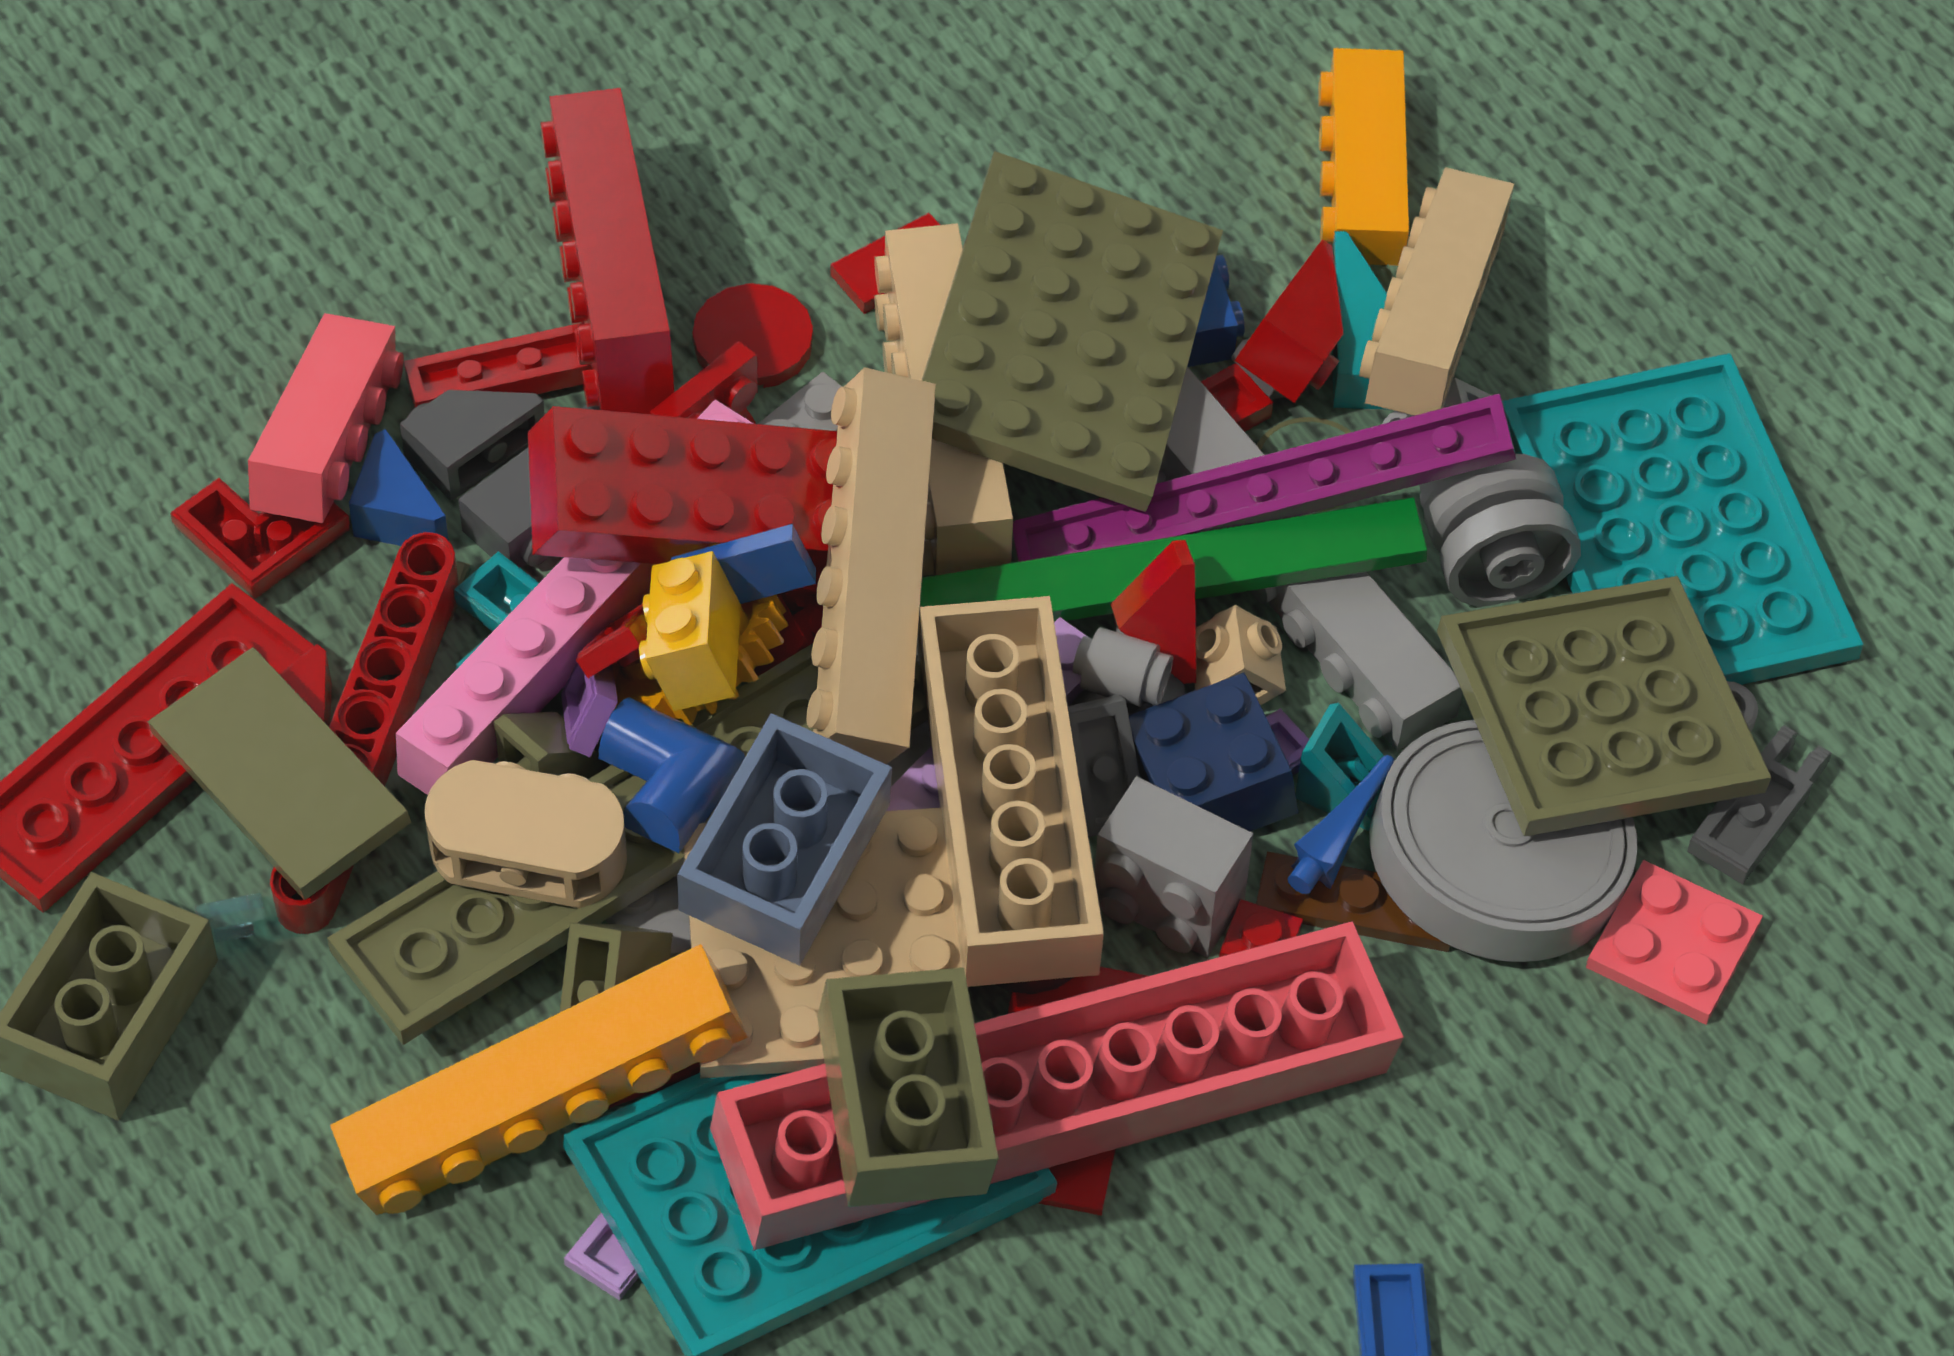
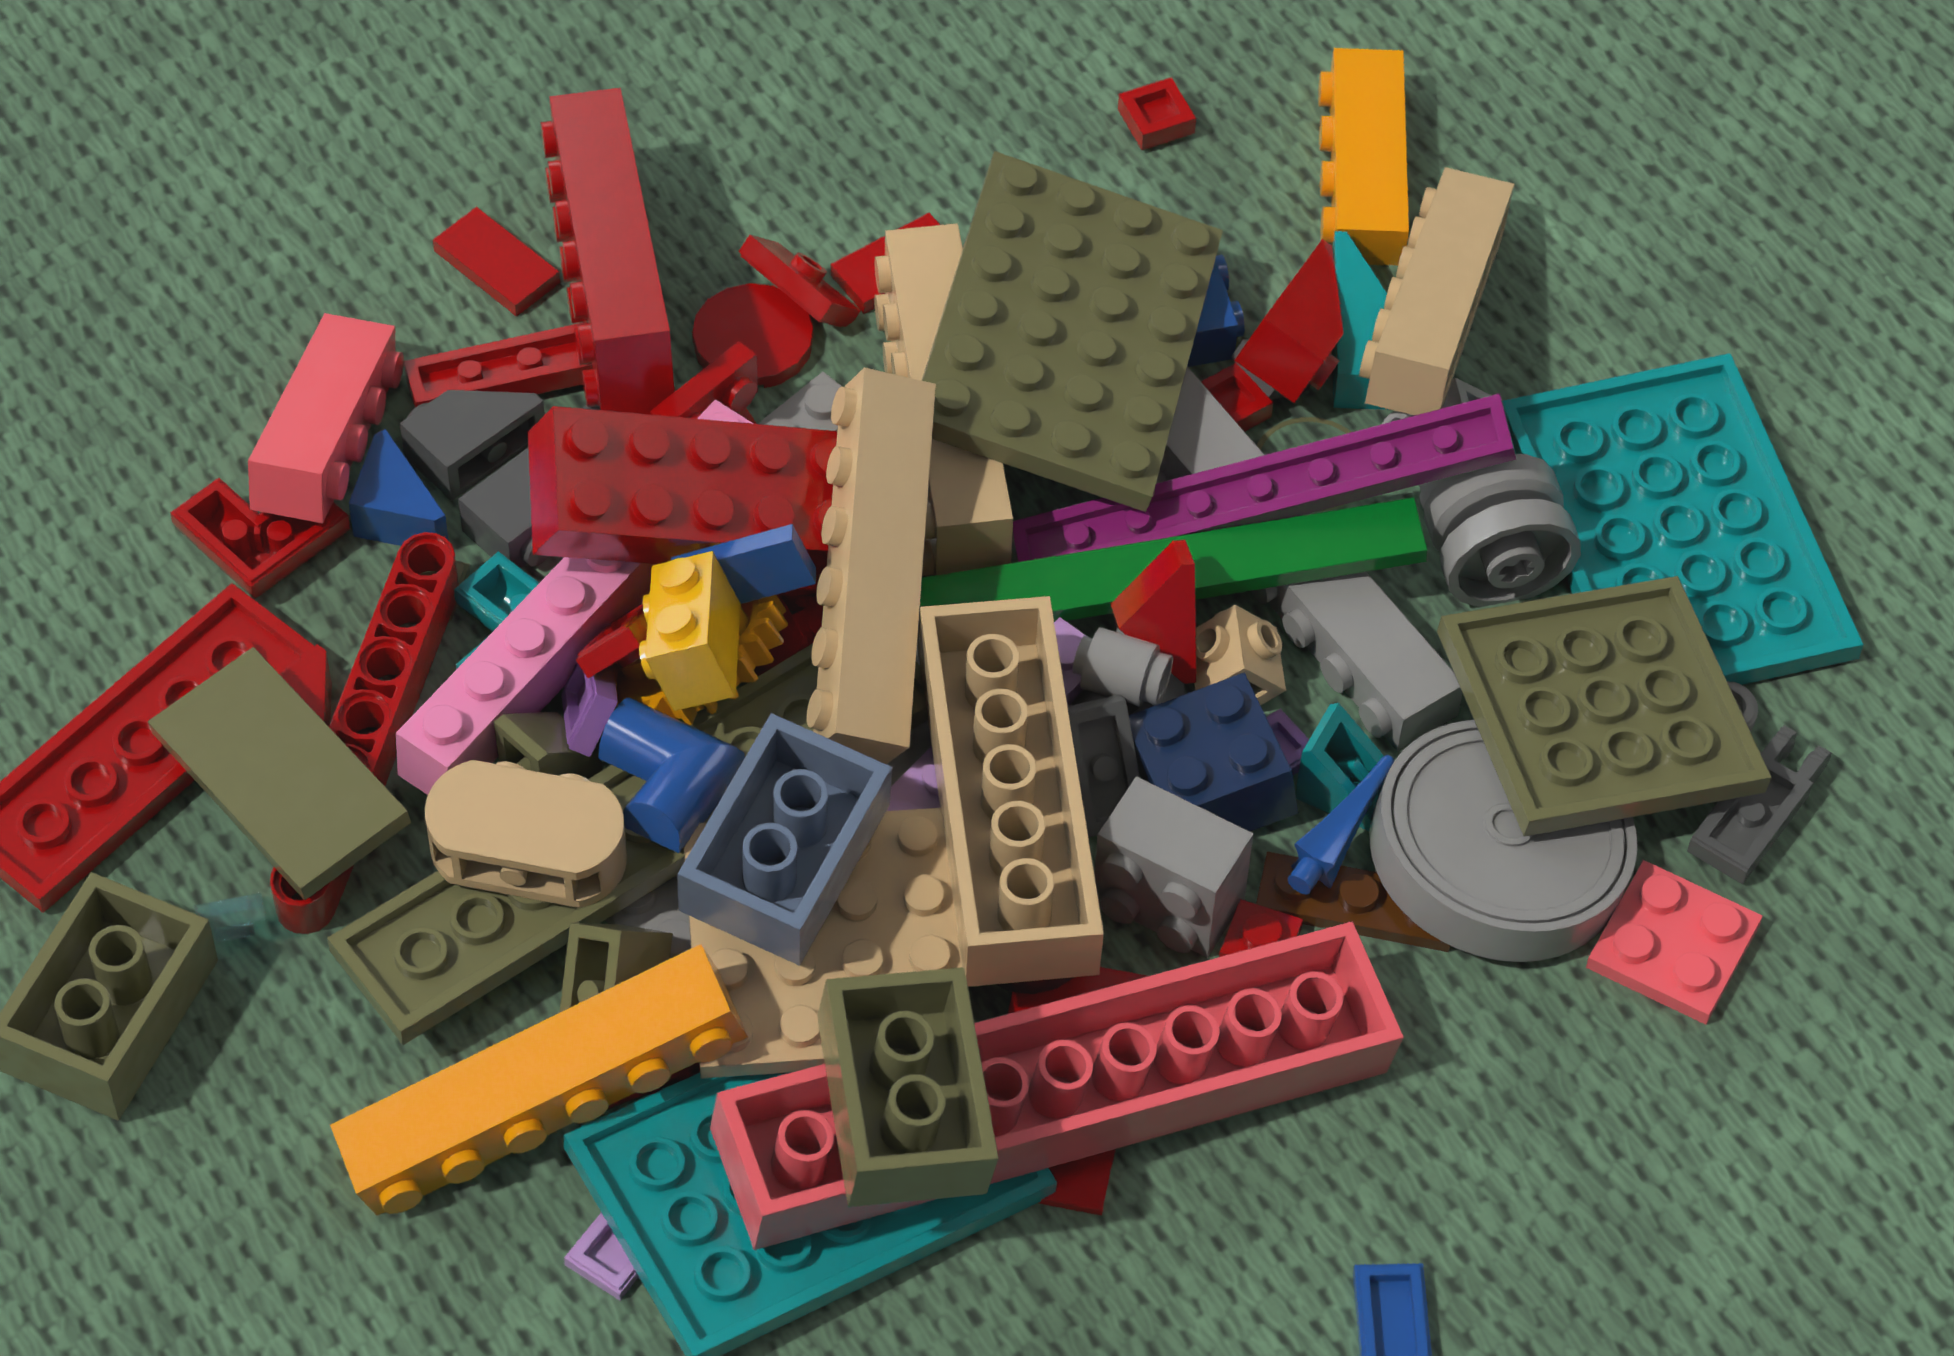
(496, 261): none -> red tile
(800, 280): none -> red plate
(1156, 113): none -> red plate

